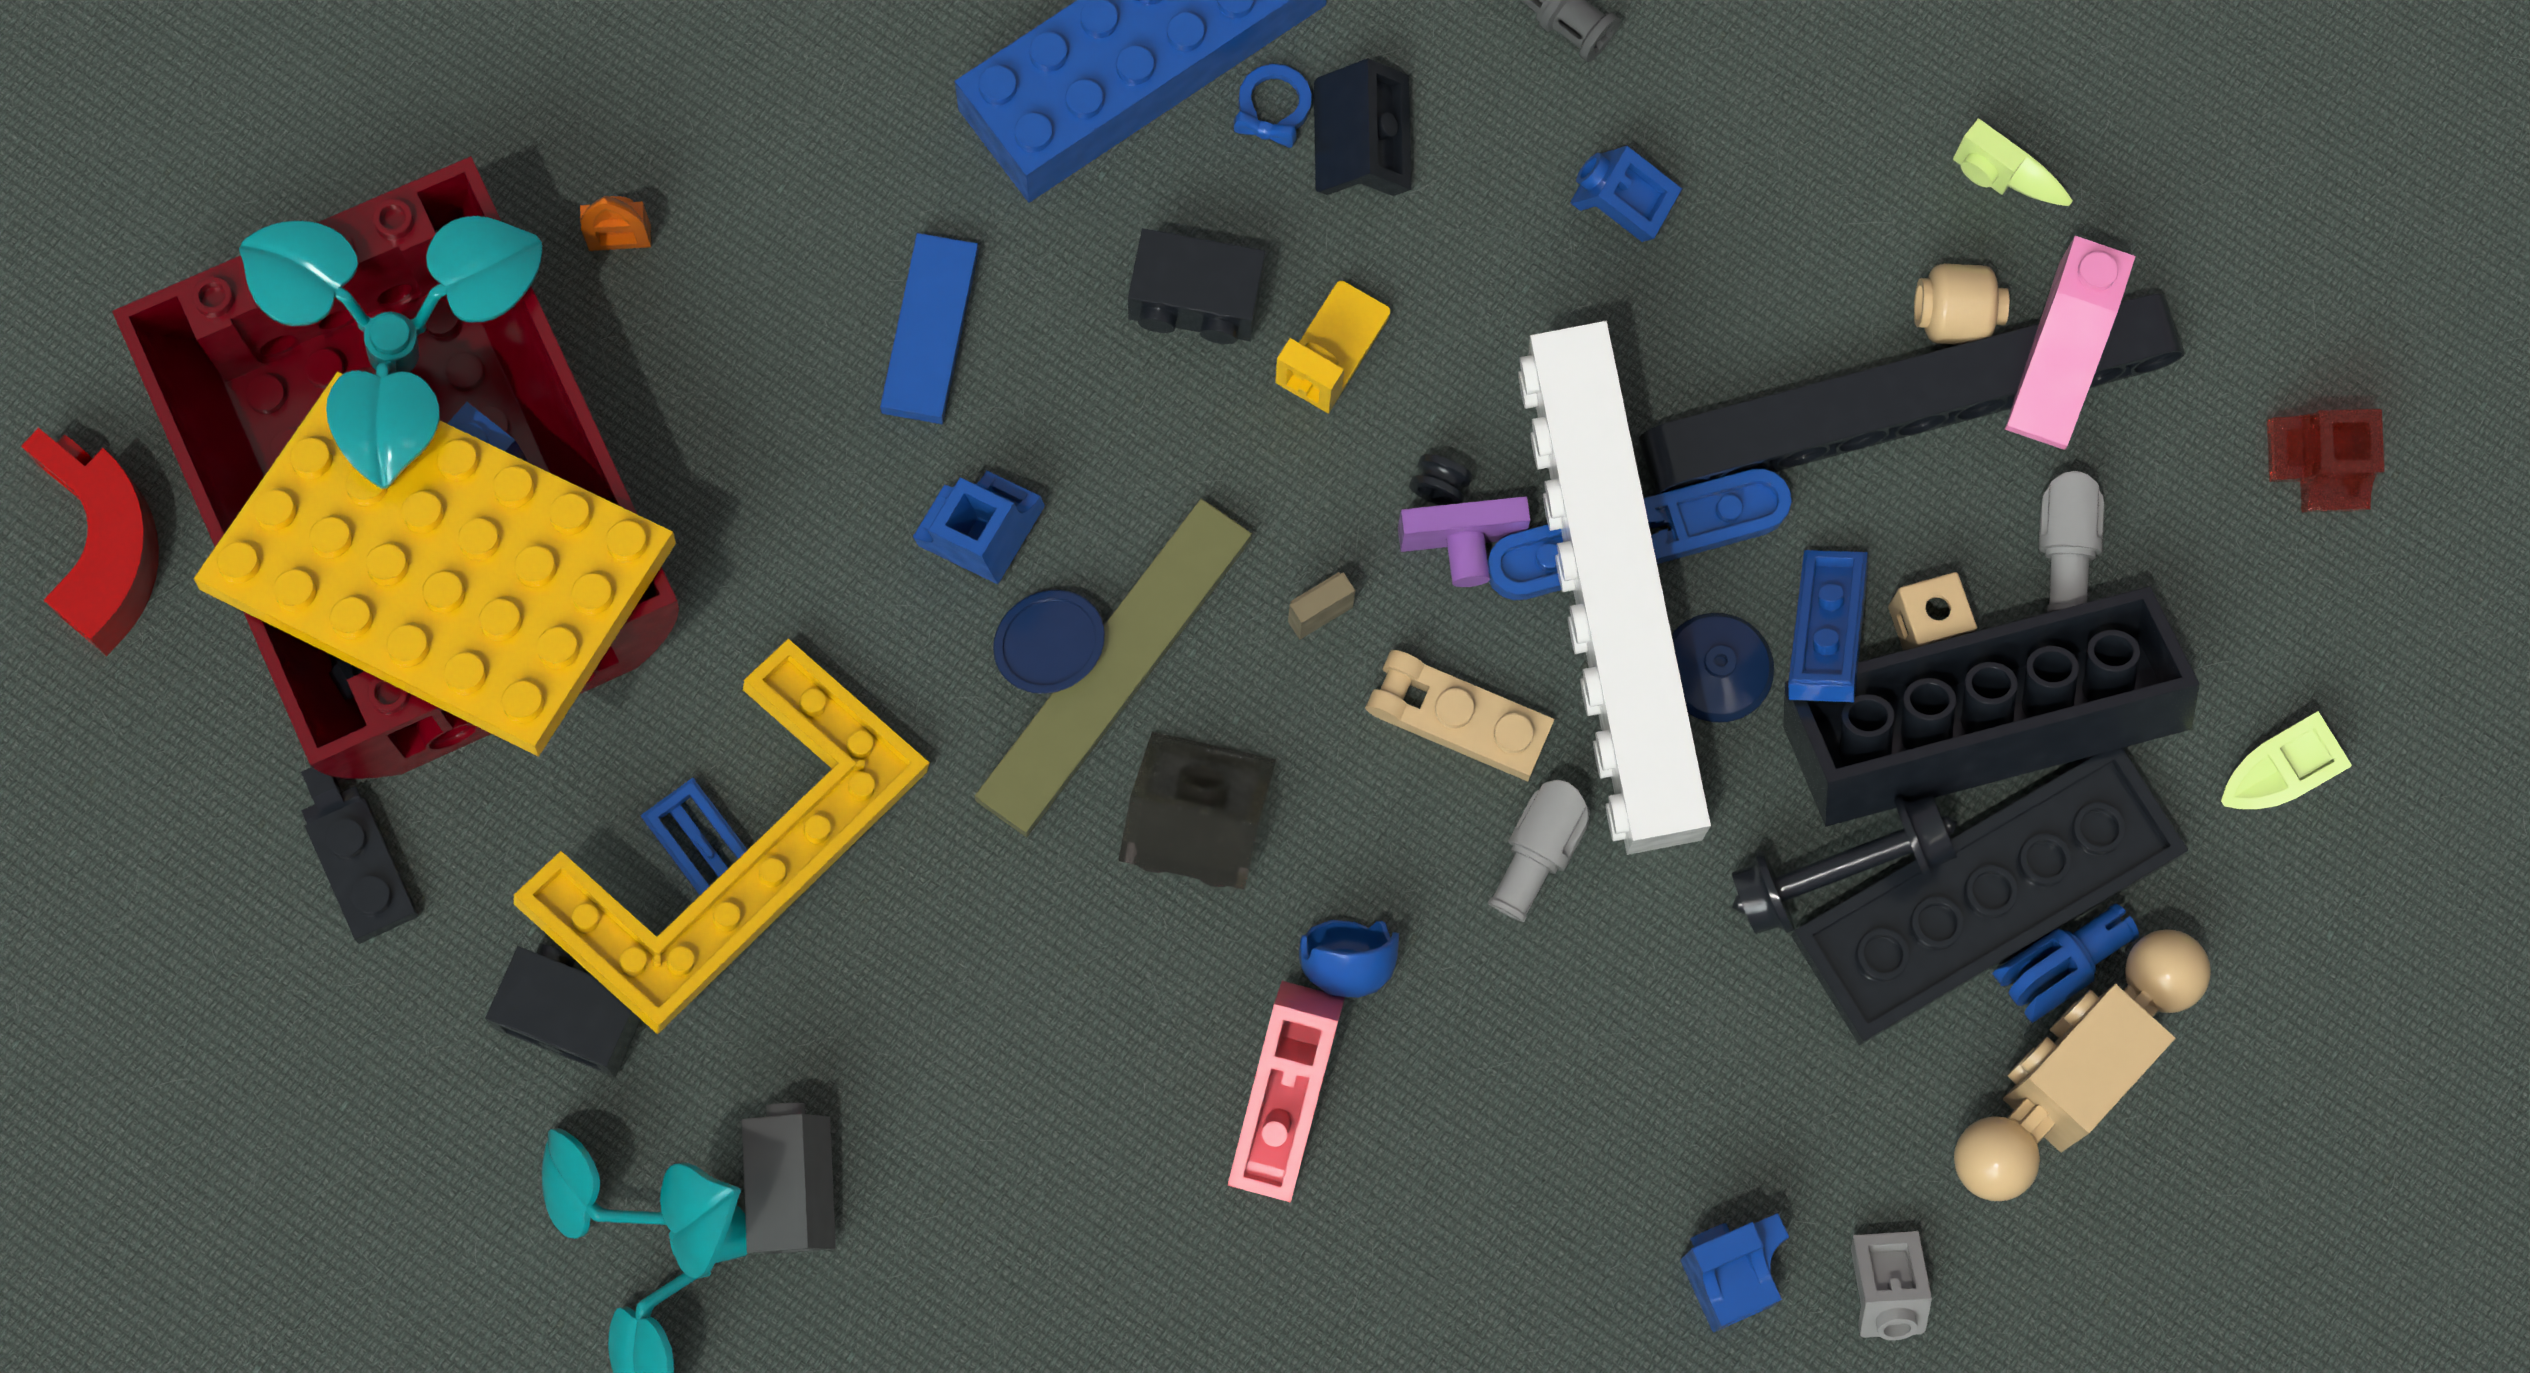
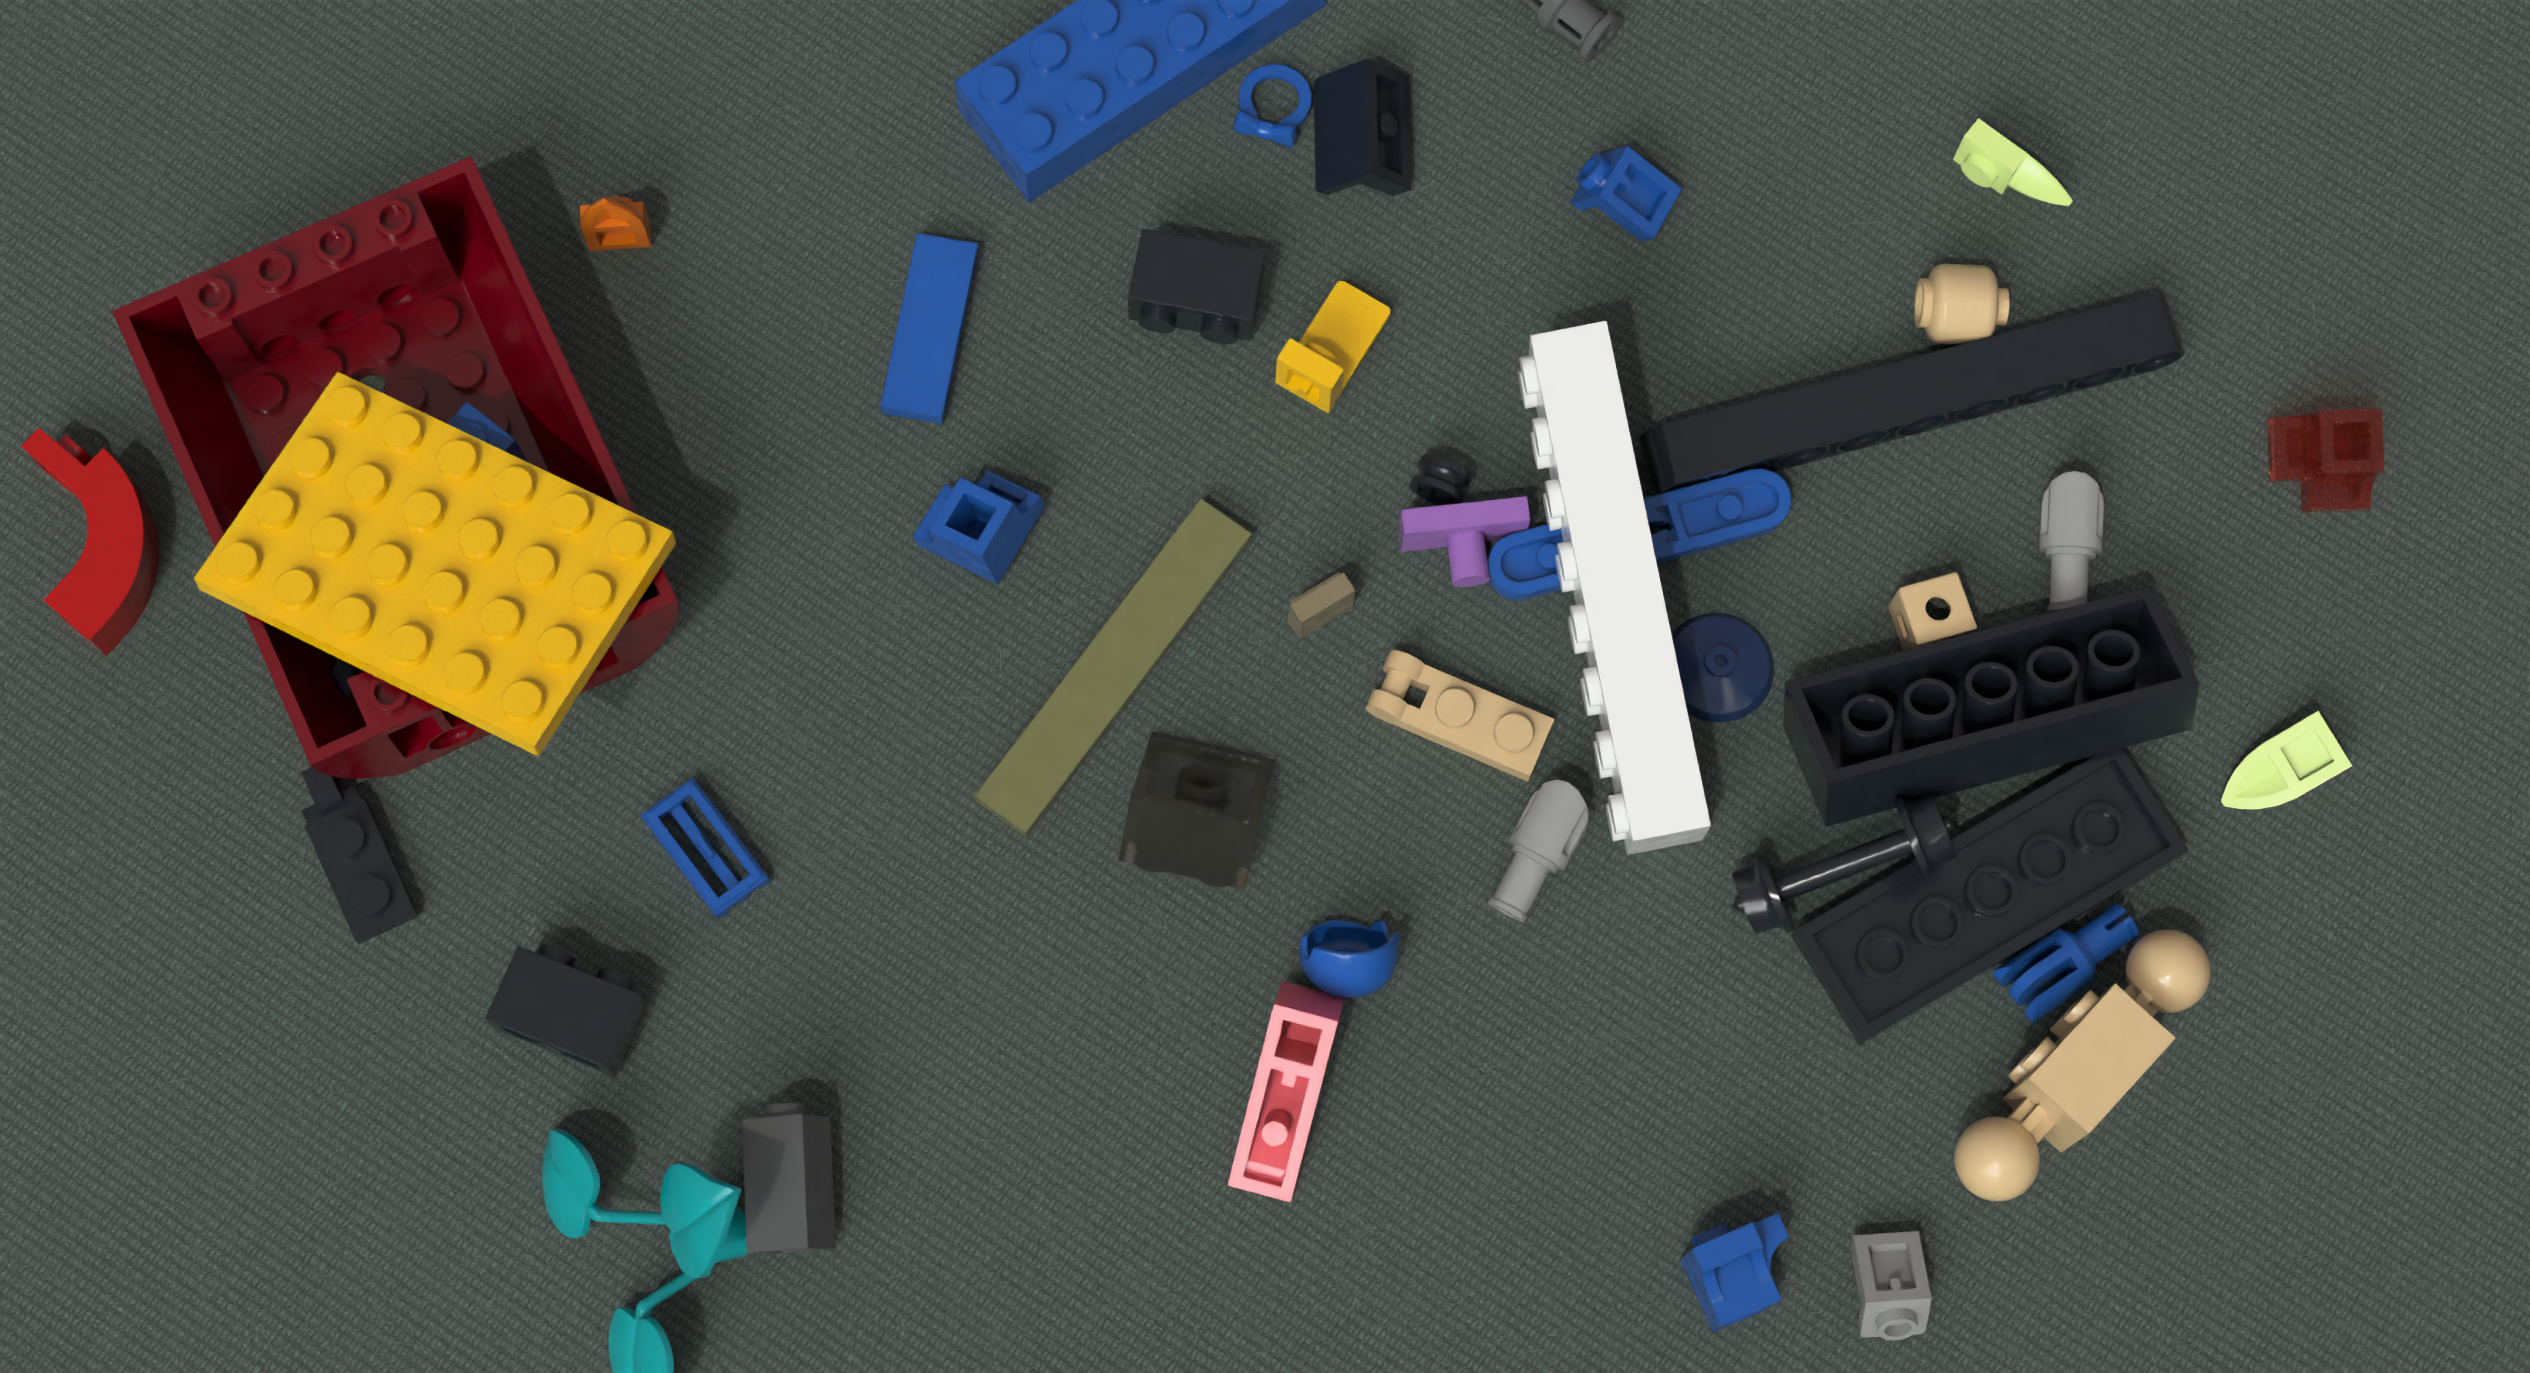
(391, 415): teal plant -> none
(668, 971): yellow plate -> none
(1048, 641): dark blue piece -> none
(1828, 626): blue tile -> none
(2069, 341): bright pink slope -> none

